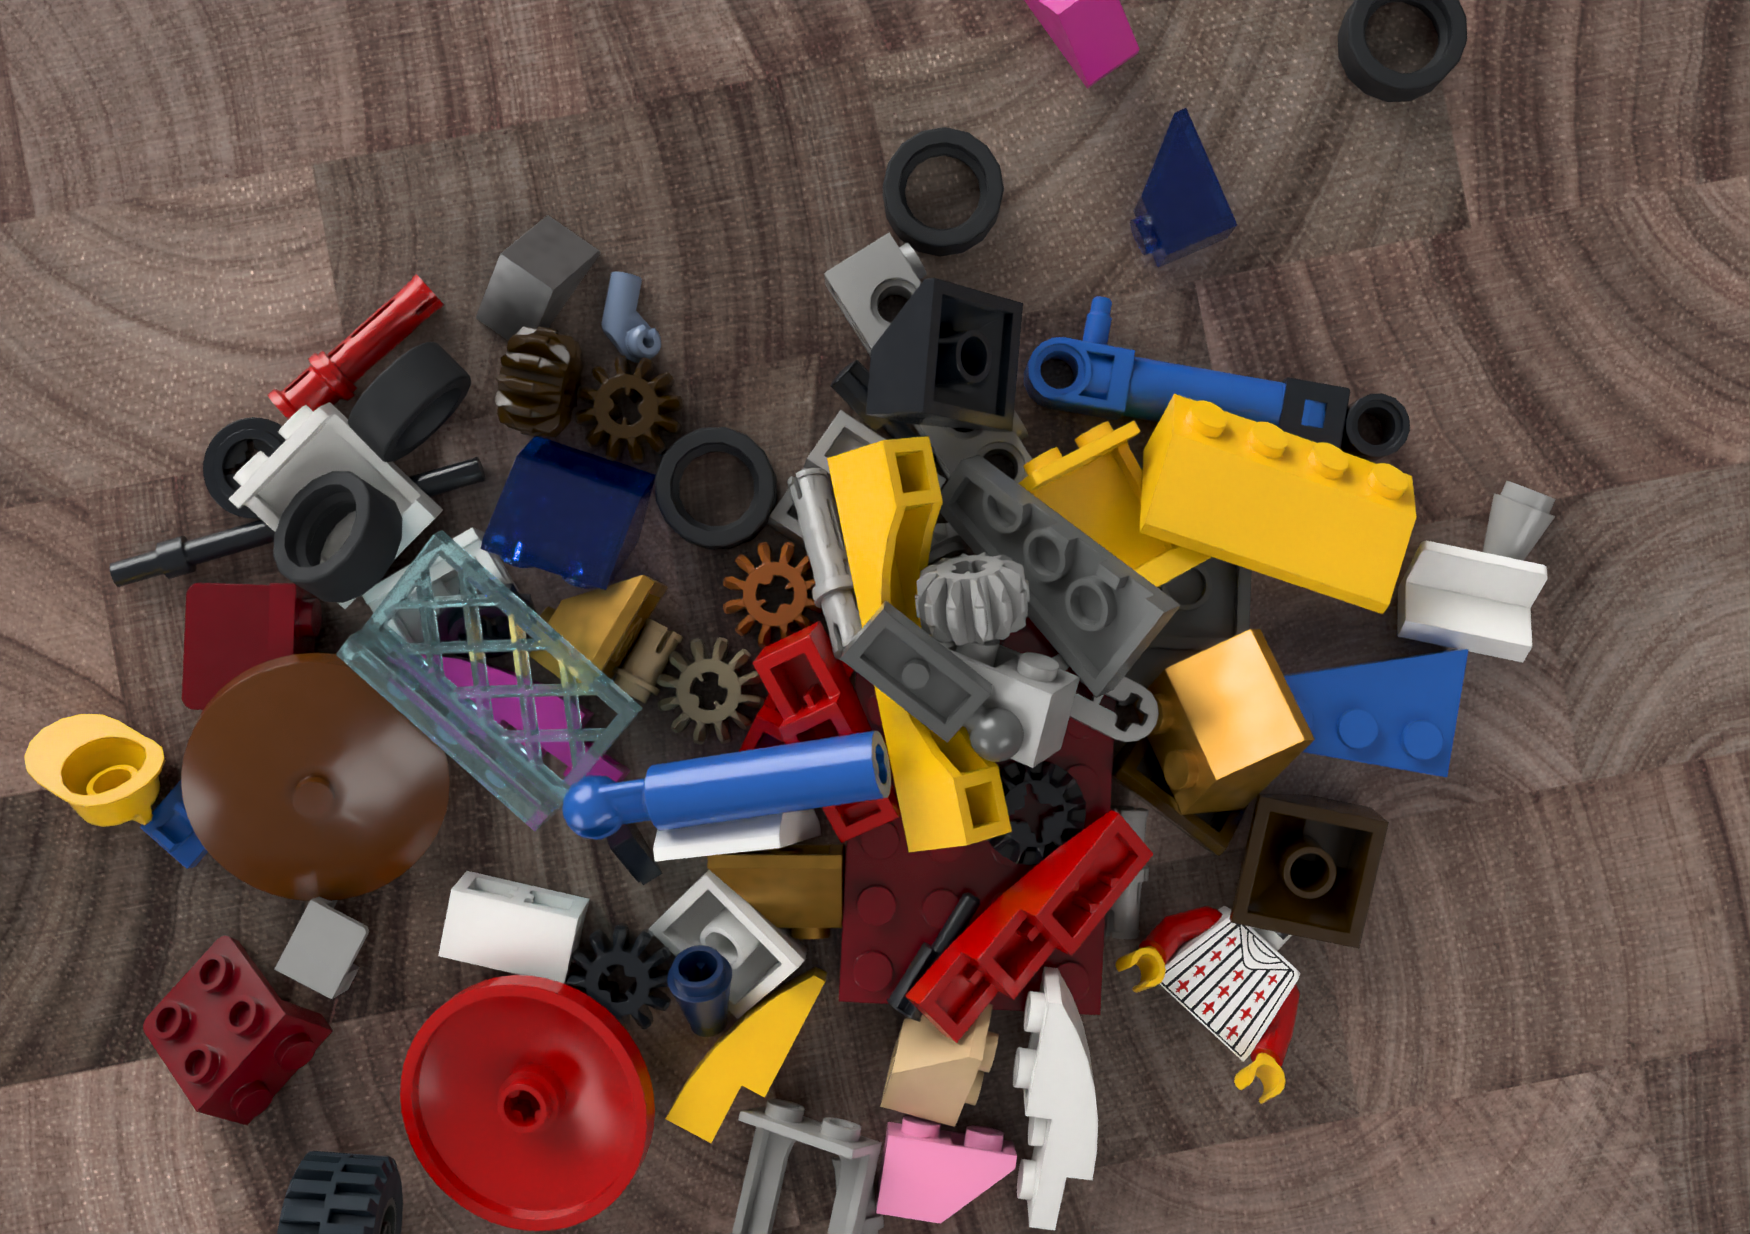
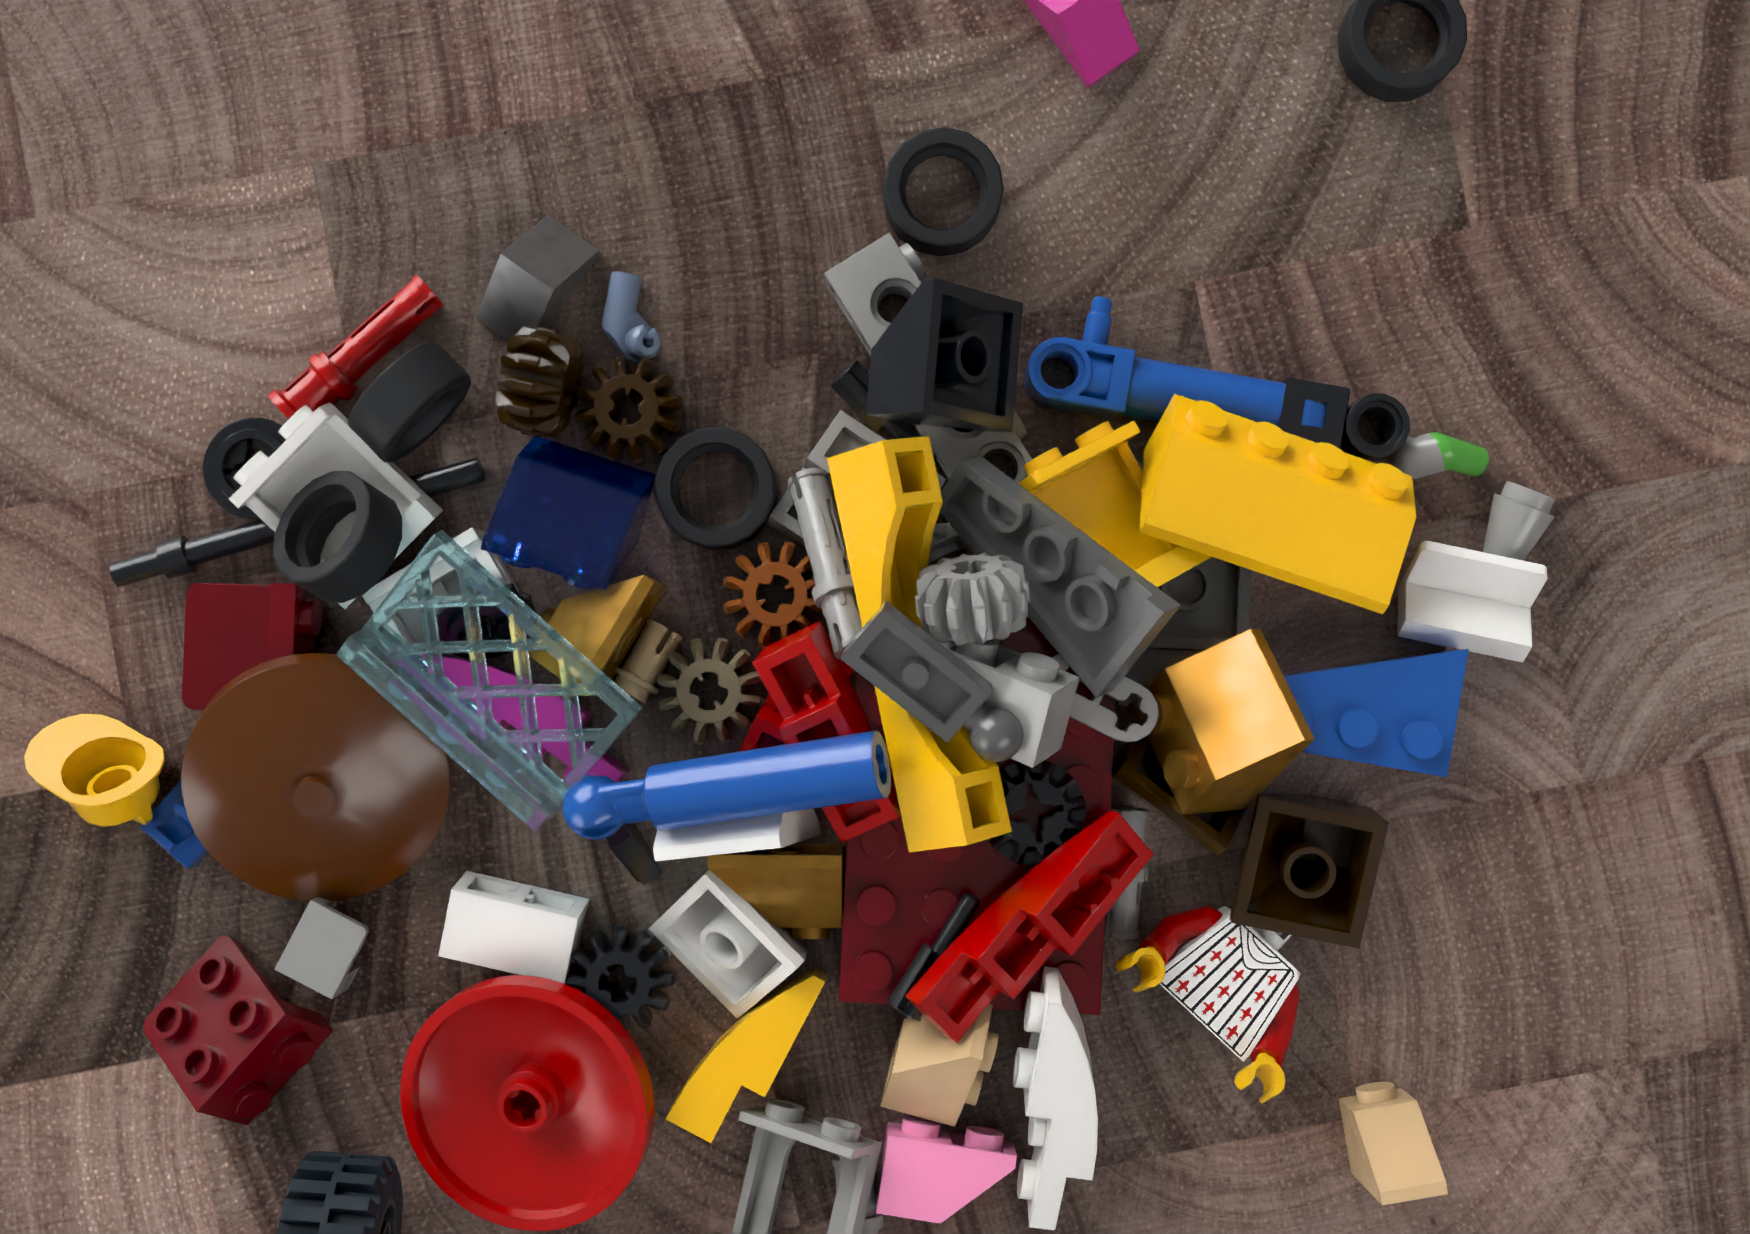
(702, 986): dark blue cone -> none
(1181, 198): clear blue slope -> none
(1390, 1145): none -> tan slope
(1439, 453): none -> arm

